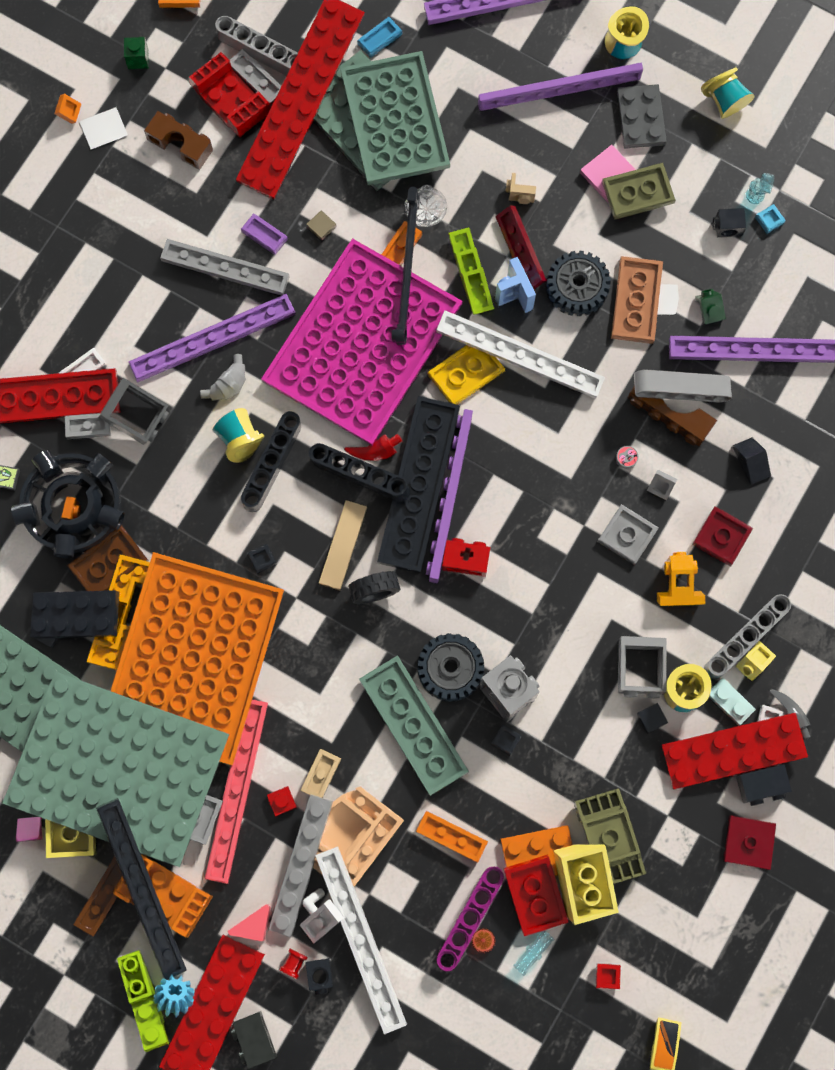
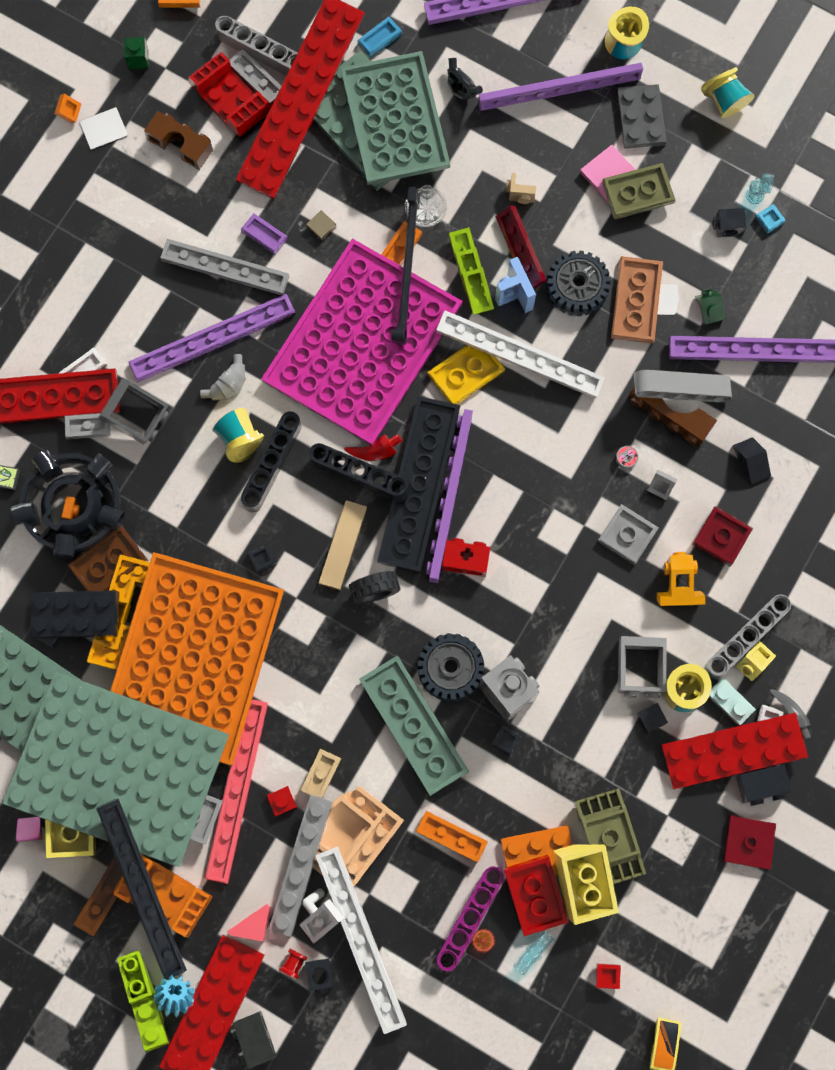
(460, 83): none -> black piece

